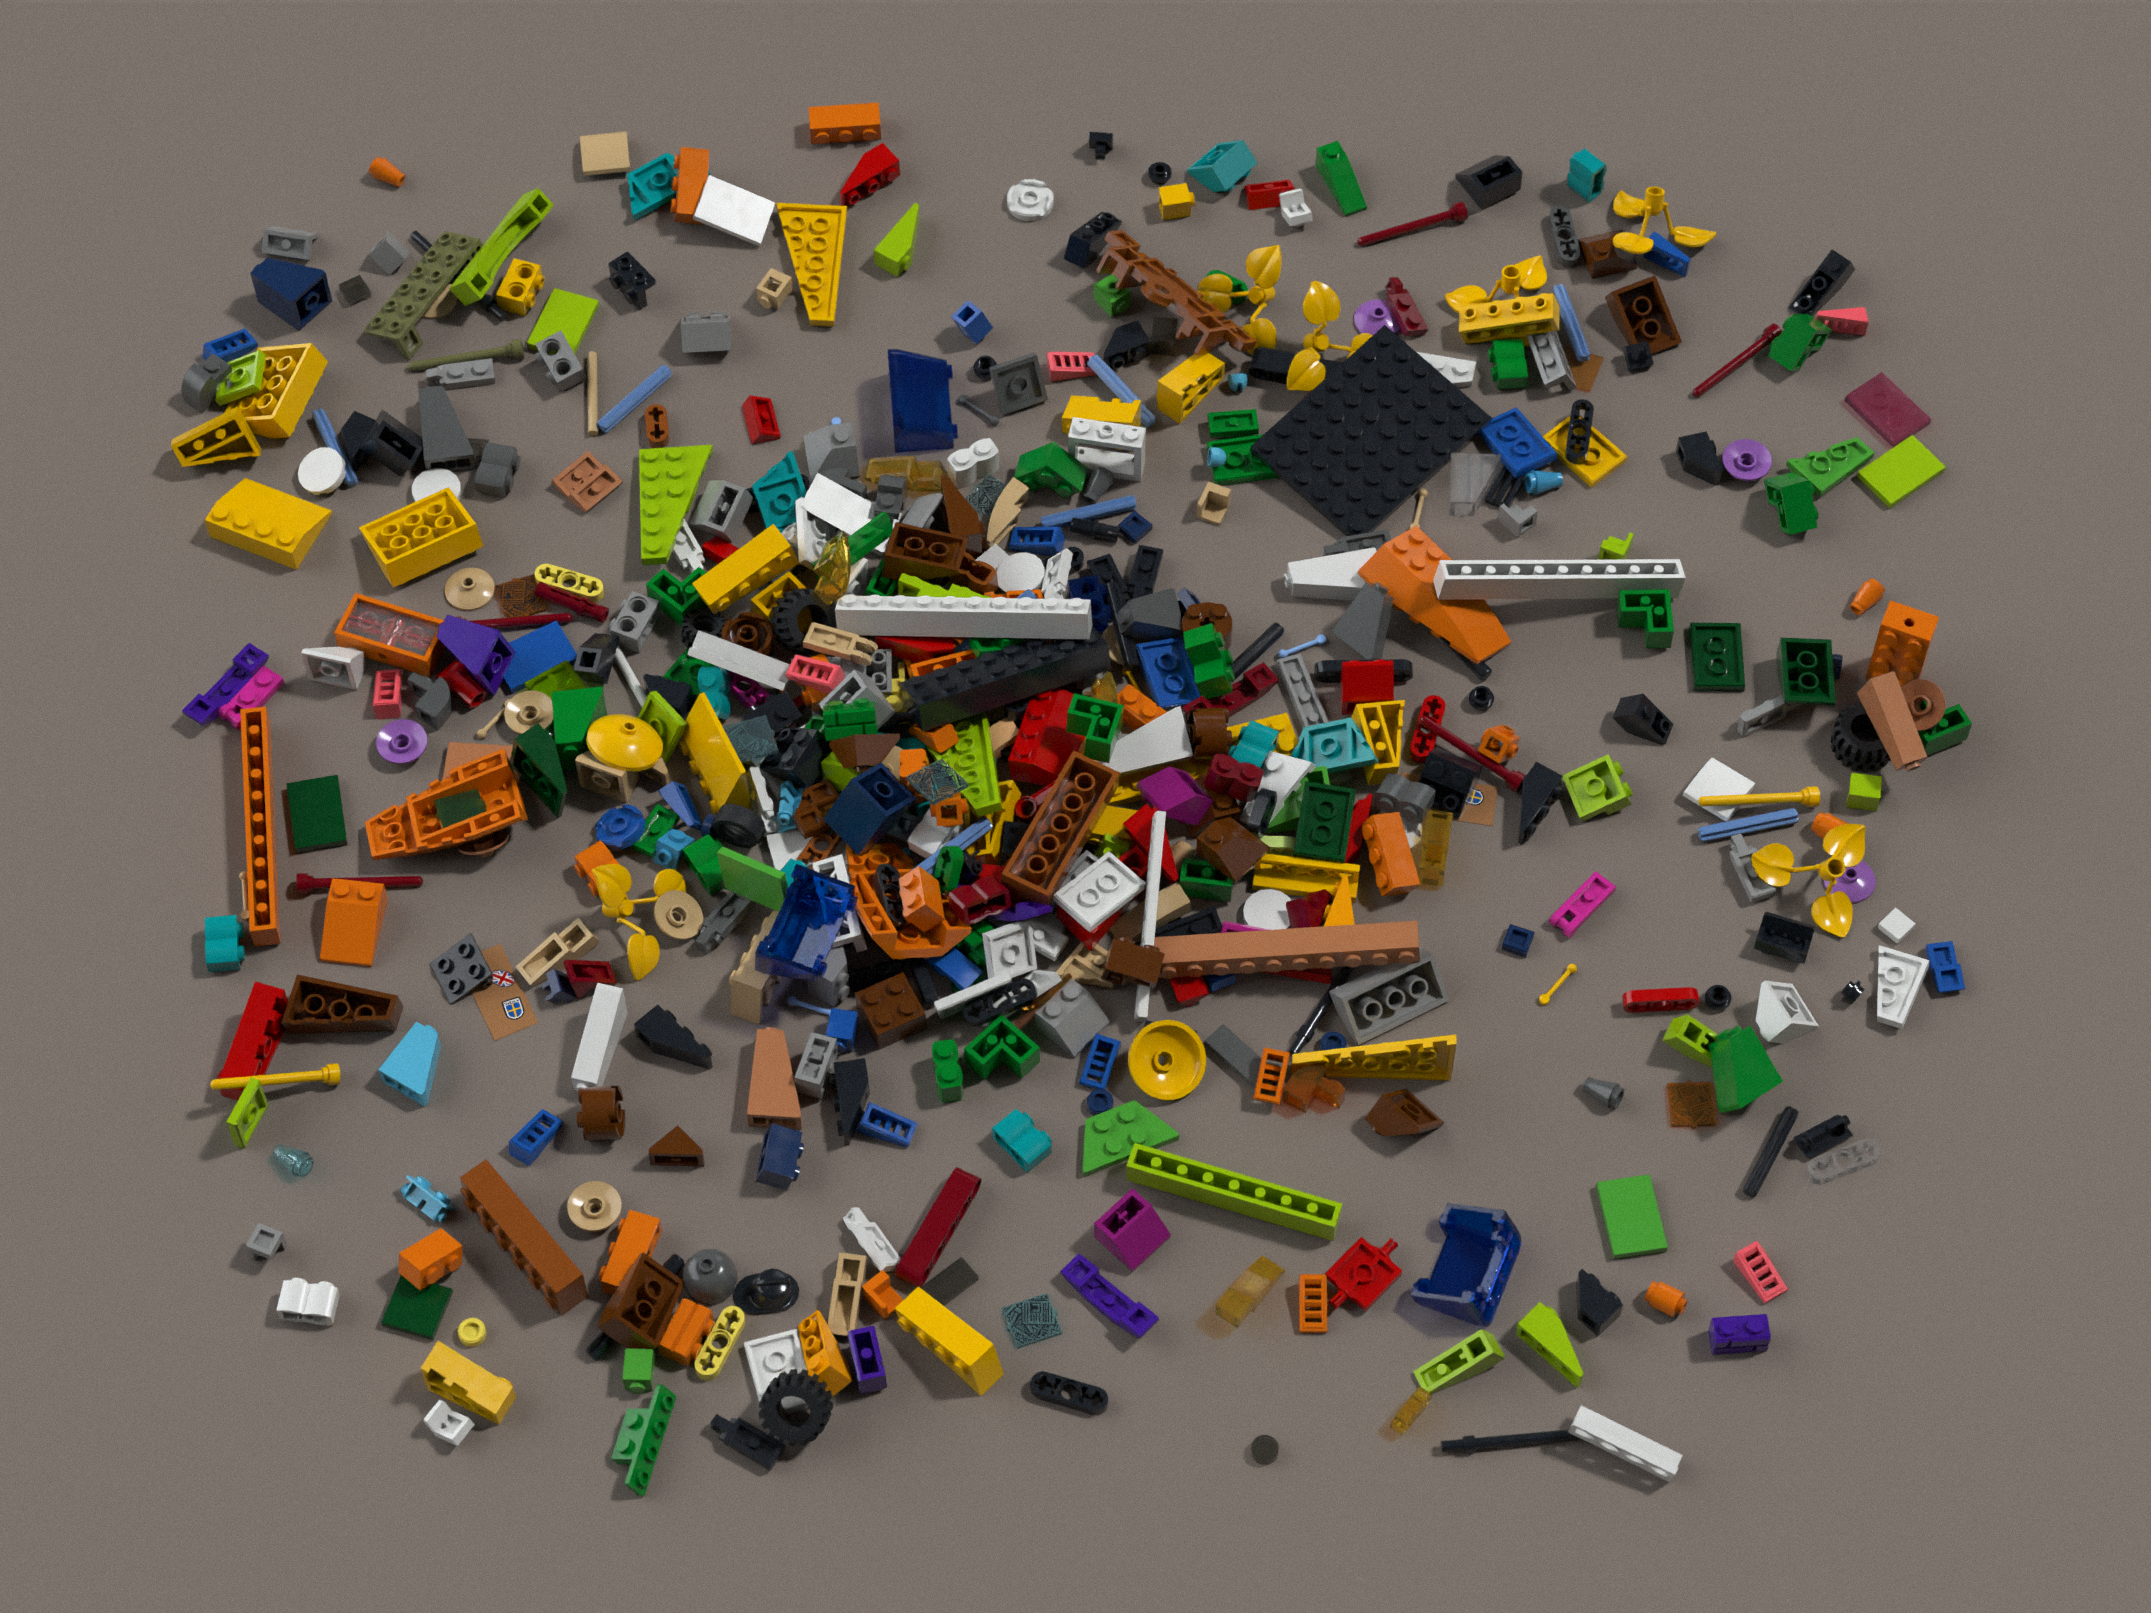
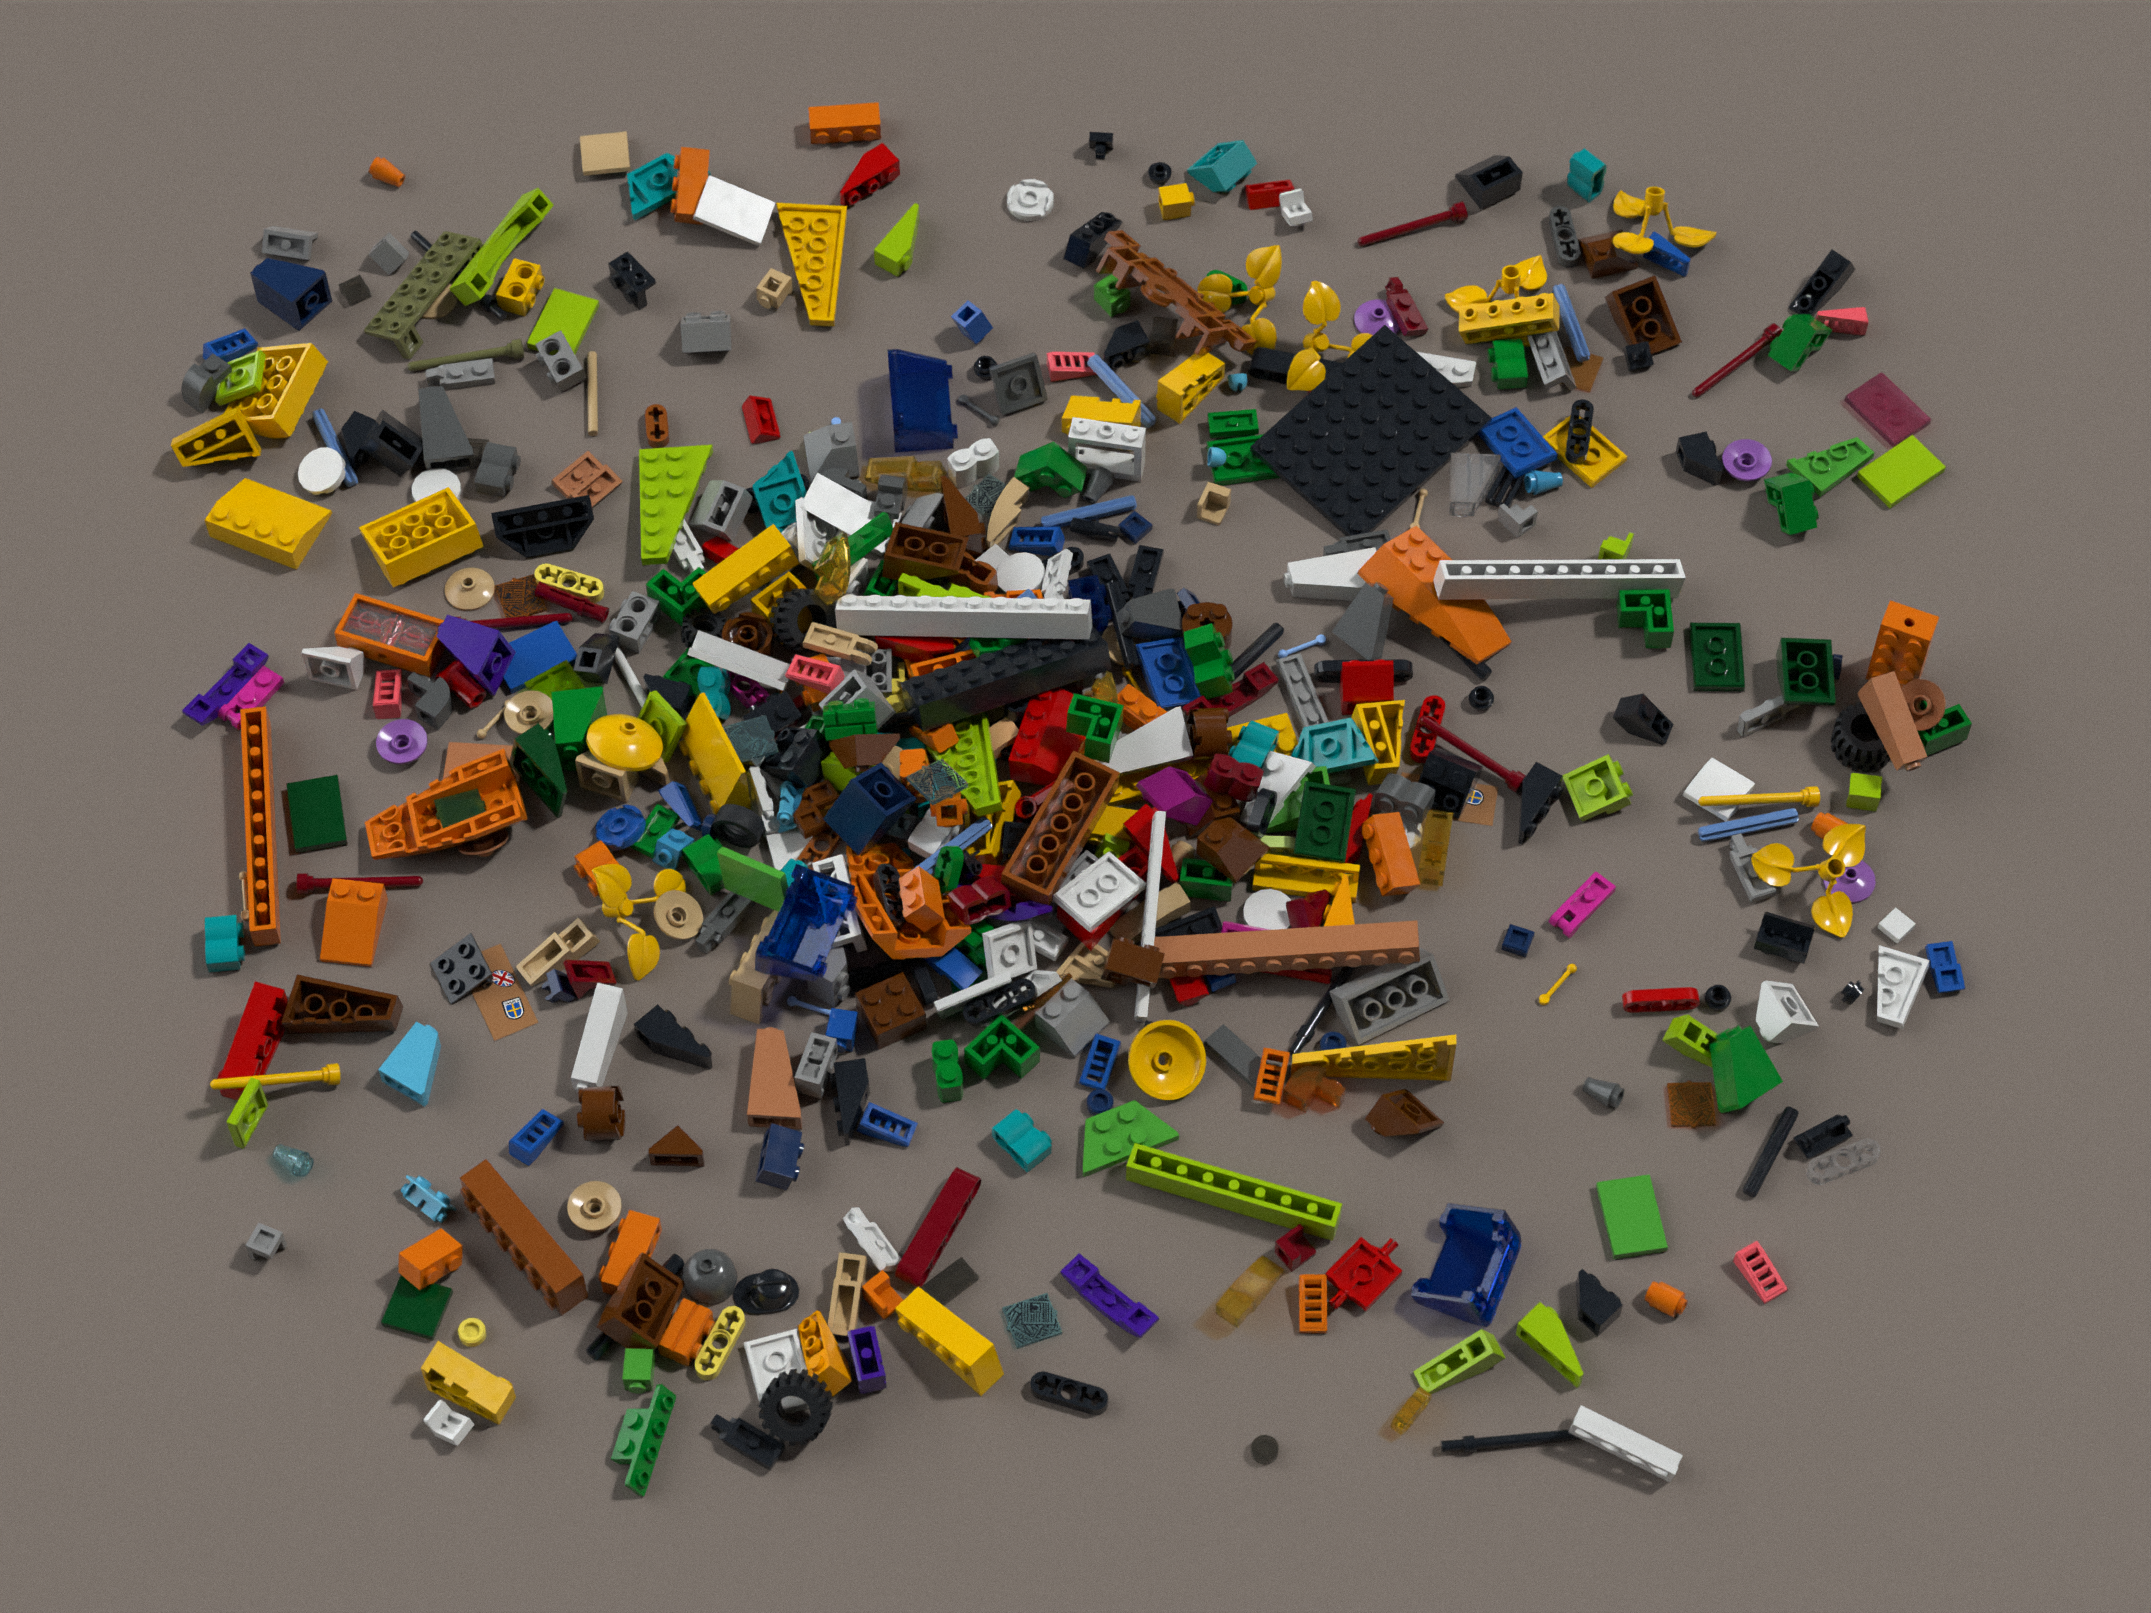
(308, 1302): white brick -> none
(544, 526): none -> black wedge
(634, 398): medium blue axle -> none
(1131, 1230): magenta slope -> none
(1294, 1248): none -> dark red panel
(1340, 178): green slope -> none
(1492, 746): orange brick -> none
(1739, 1334): dark purple brick -> none
(1868, 595): orange cone -> none

